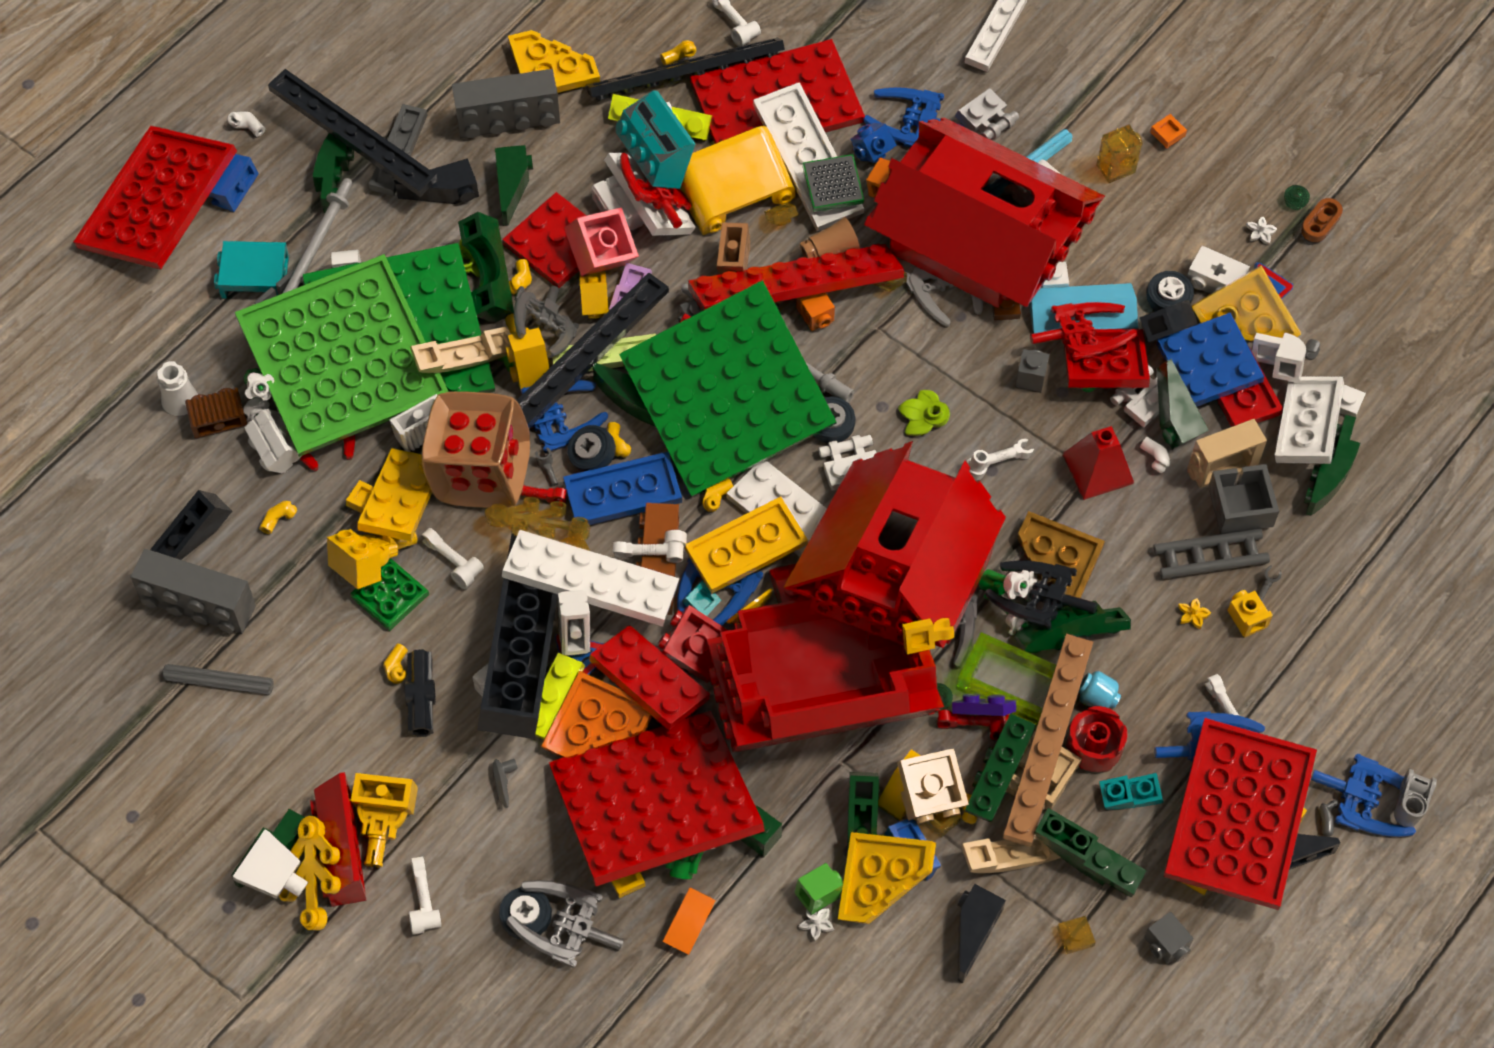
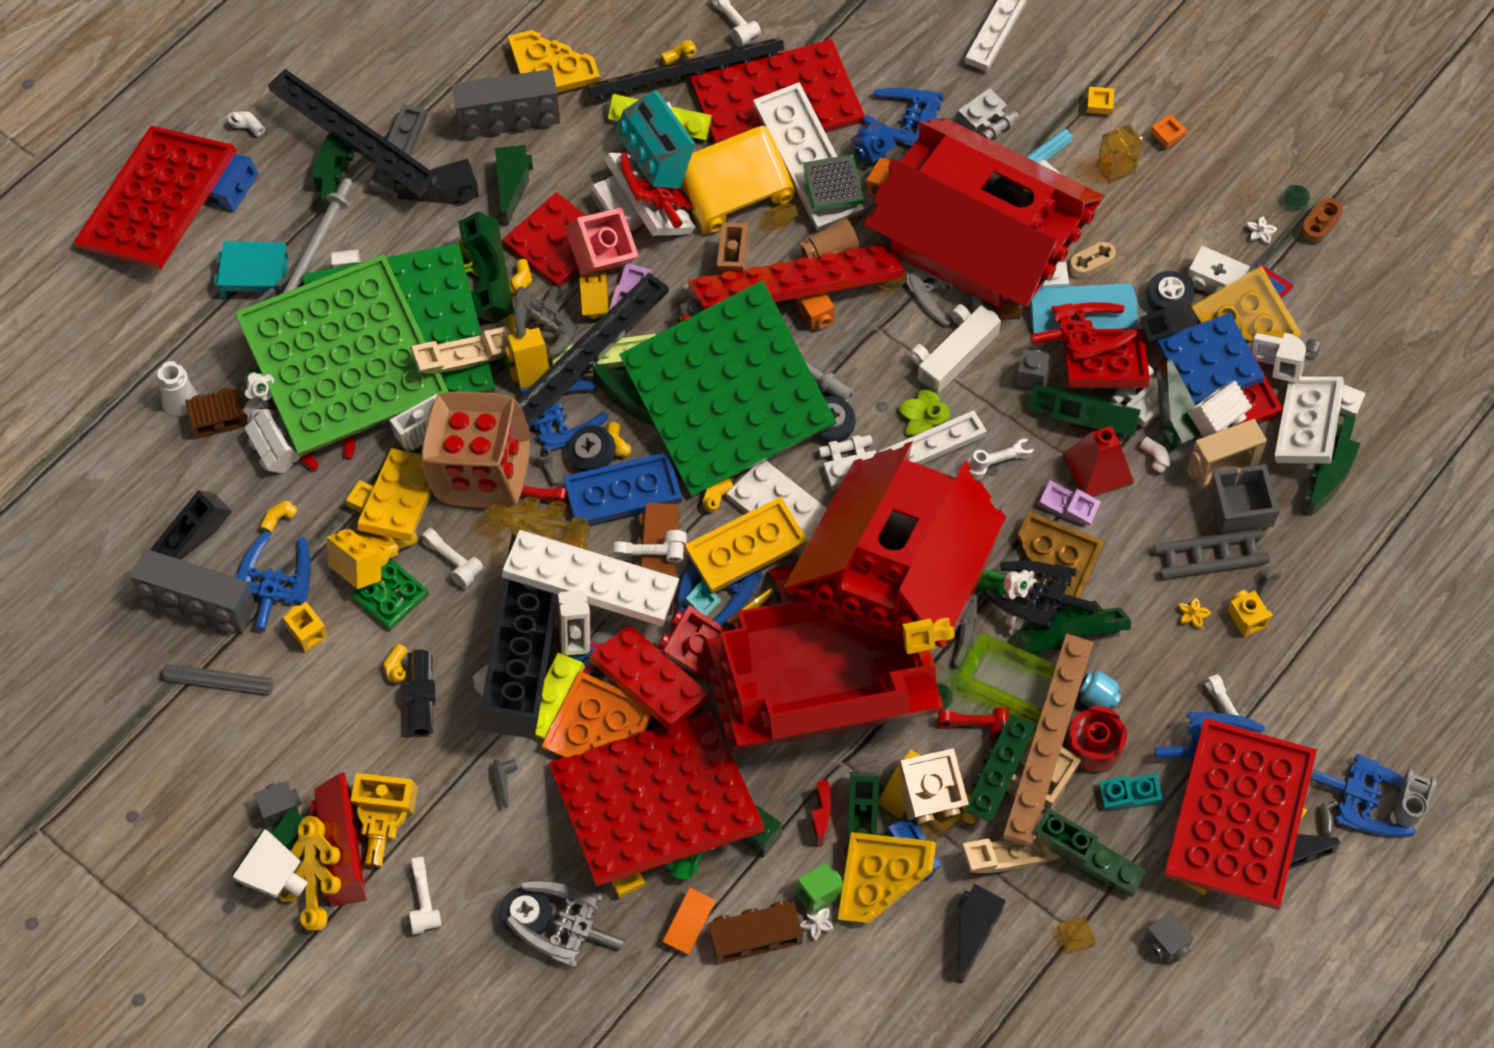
(270, 590): none -> blue bar
(276, 801): none -> dark grey brick
(314, 629): none -> yellow brick
(755, 932): none -> reddish brown brick
(821, 816): none -> red slope
(944, 438): none -> white plate
(959, 349): none -> white brick
(994, 705): dark purple plate -> none
(1068, 505): none -> lavender slope
(1084, 410): none -> dark green slope
(1090, 257): none -> tan beam
(1100, 100): none -> yellow plate
(1220, 409): none -> white brick

